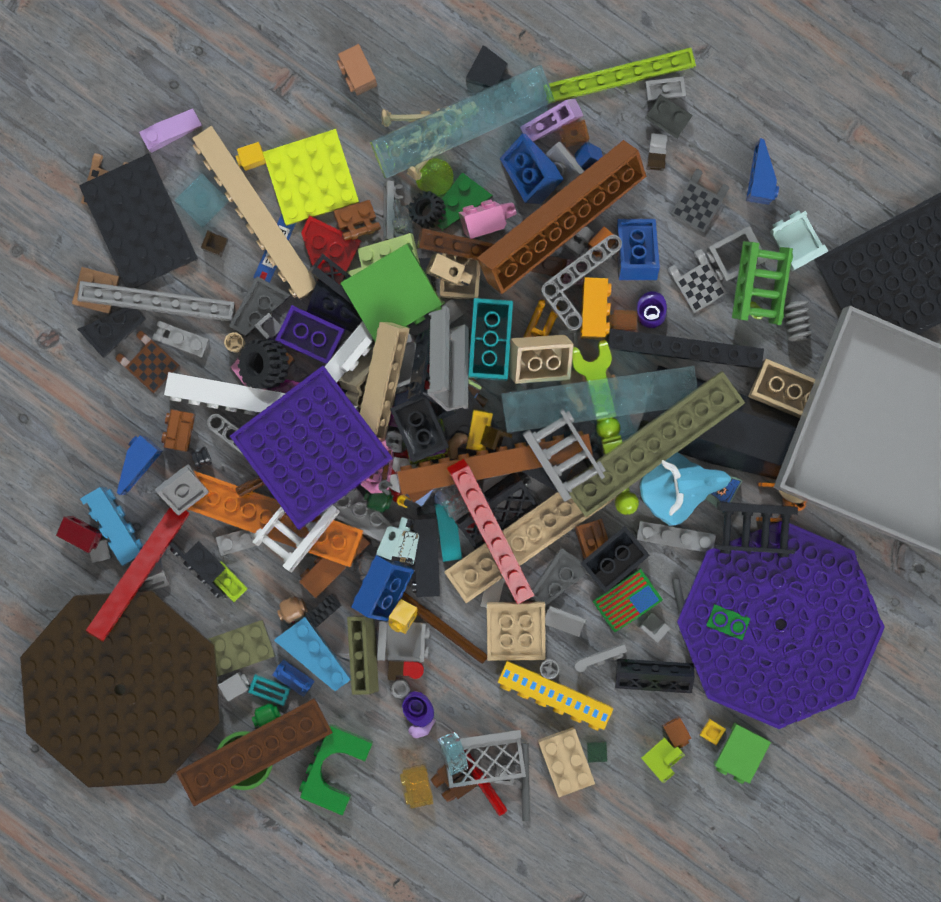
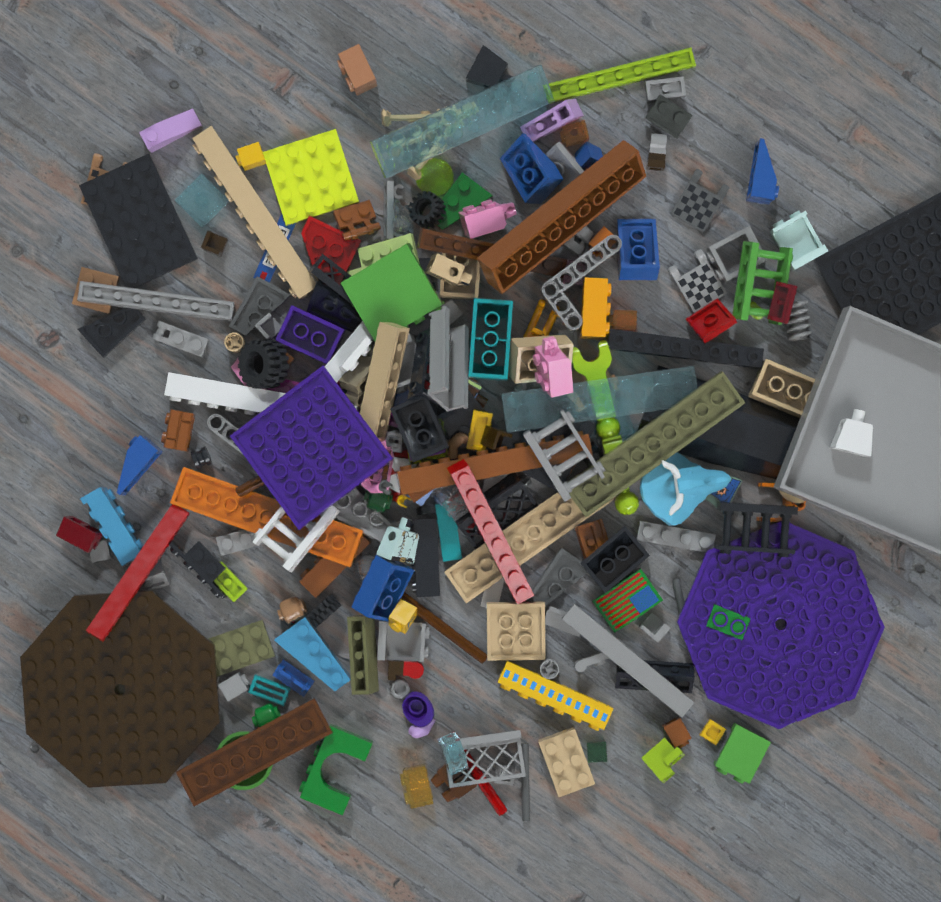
(150, 364): reddish brown flag -> none
(182, 490): light grey bracket -> none
(553, 368): none -> bright pink hinge
(628, 660): none -> light grey tile
(651, 309): dark purple hat -> none
(711, 320): none -> red tile
(782, 302): none -> dark red hinge
(854, 435): none -> white torso

